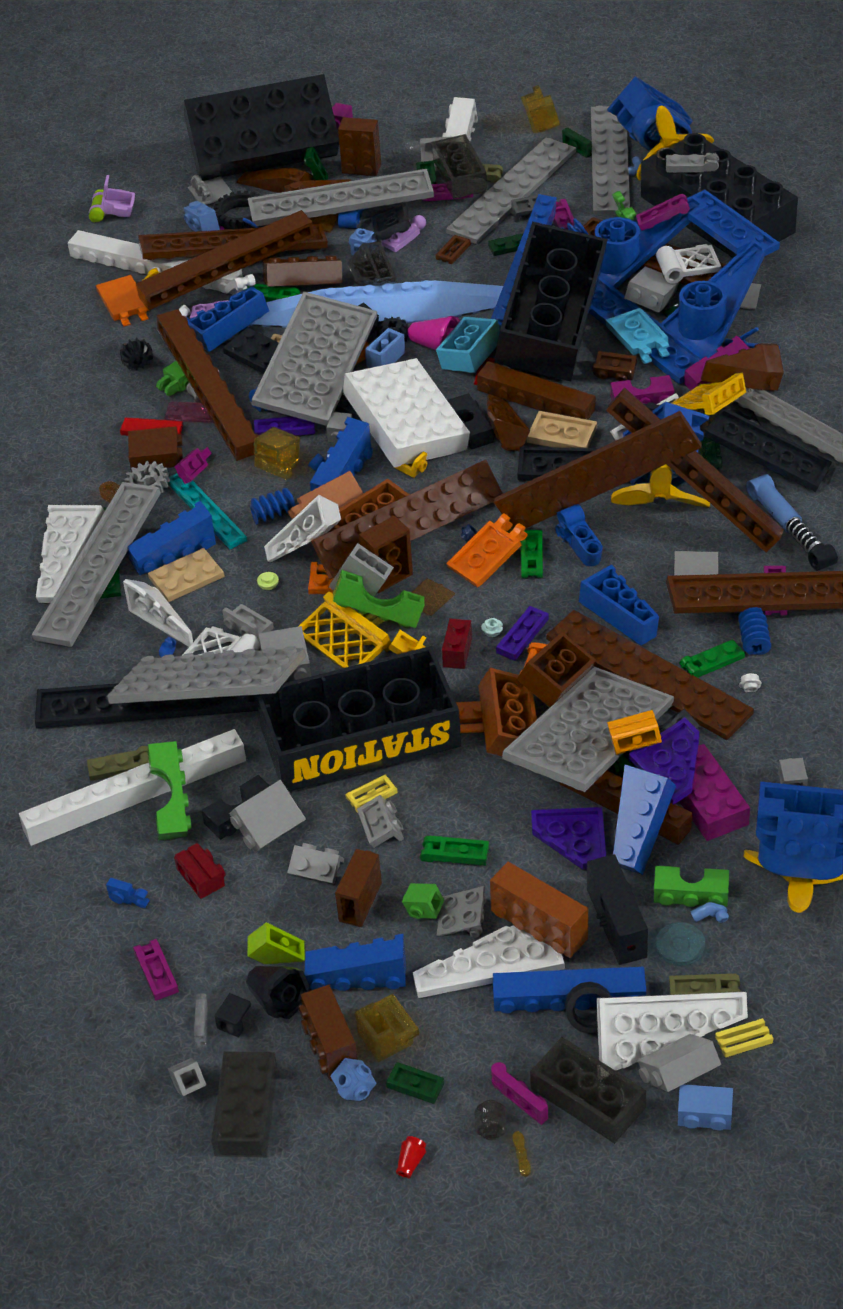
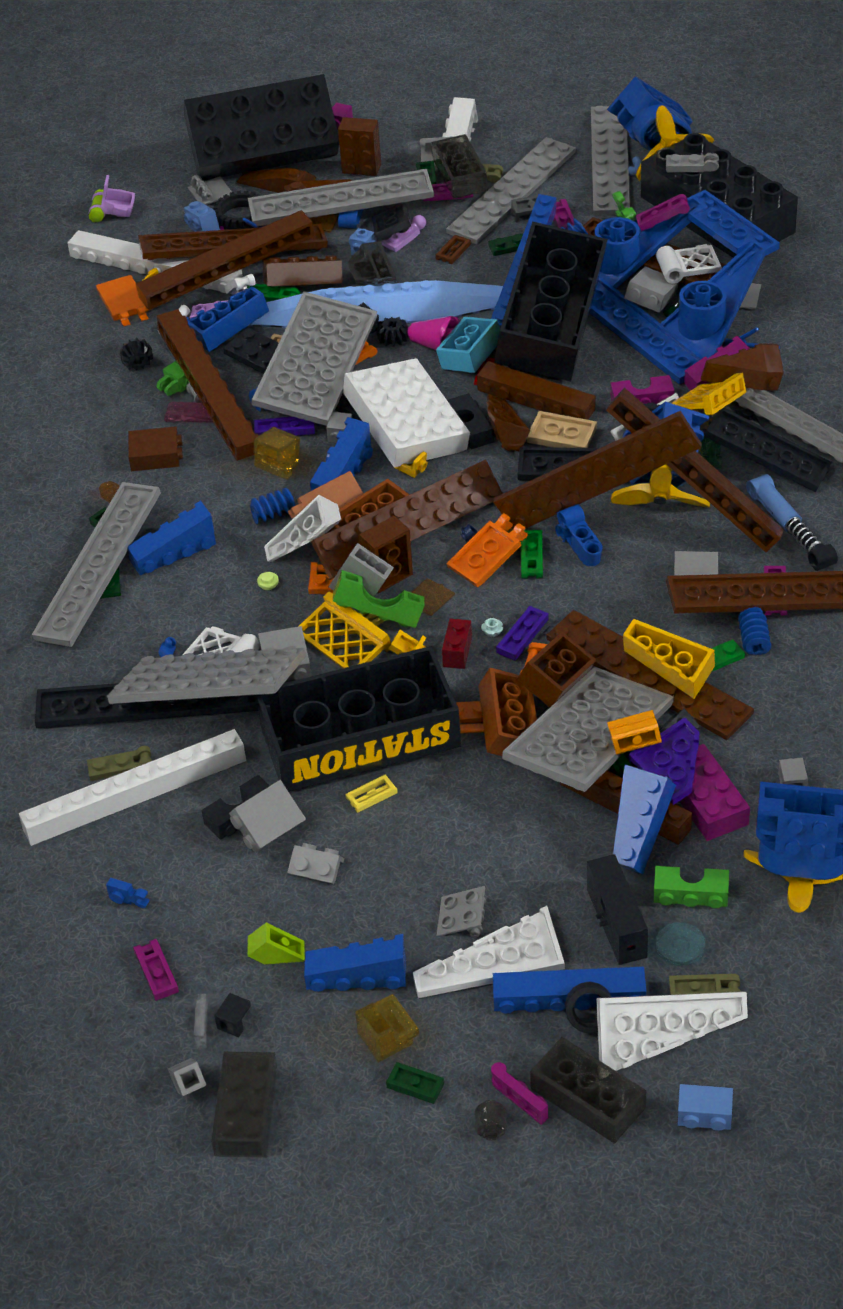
(63, 541): white wing -> none
(132, 424): red tile -> none
(148, 475): light grey gear -> none
(154, 608): white wedge -> none
(164, 762): bright green arch -> none
(186, 574): tan plate -> none
(192, 464): magenta hinge -> none
(200, 870): dark red brick -> none
(222, 525): teal tile -> none
(246, 621): light grey bracket -> none
(278, 989): black cone -> none
(313, 161): dark green plate -> none
(316, 461): blue hinge -> none
(327, 1029): reddish brown brick -> none
(353, 1079): medium blue brick -> none
(358, 887): reddish brown brick -> none
(380, 821): light grey bracket -> none
(385, 349): medium blue brick -> none
(410, 1156): red cone -> none
(423, 901): bright green brick -> none
(454, 850): green plate -> none
(521, 1154): clear yellow piece -> none
(539, 909): dark orange brick -> none
(540, 110): clear yellow plate -> none
(572, 832): dark purple plate -> none
(582, 144): dark green plate -> none
(615, 365): reddish brown bracket -> none
(619, 605): blue wedge -> none
(639, 334): medium azure tile -> none
(670, 656): none -> yellow wedge
(678, 1062): light grey brick -> none
(710, 909): medium blue arm -> none
(726, 1037): light yellow tile -> none
(750, 682): white plate -> none

